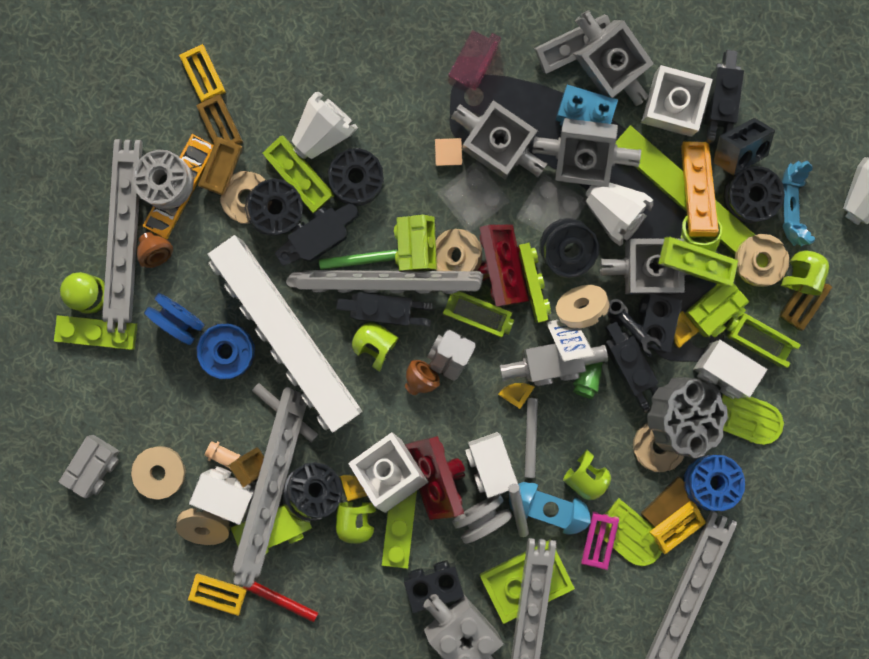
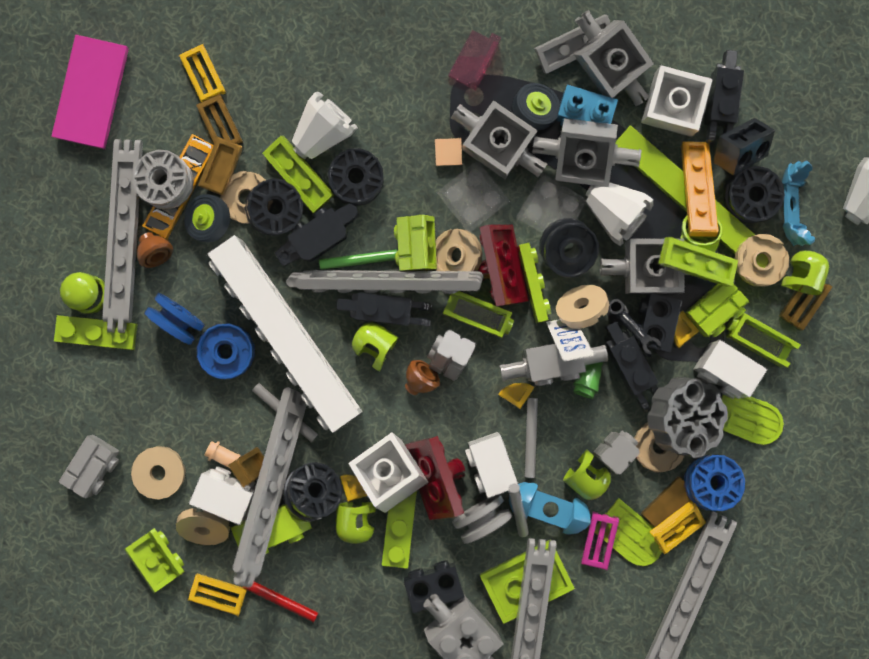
(90, 92): none -> dark pink tile
(155, 560): none -> lime bracket
(207, 218): none -> black wheel
(536, 105): none -> black wheel
(617, 451): none -> light grey brick

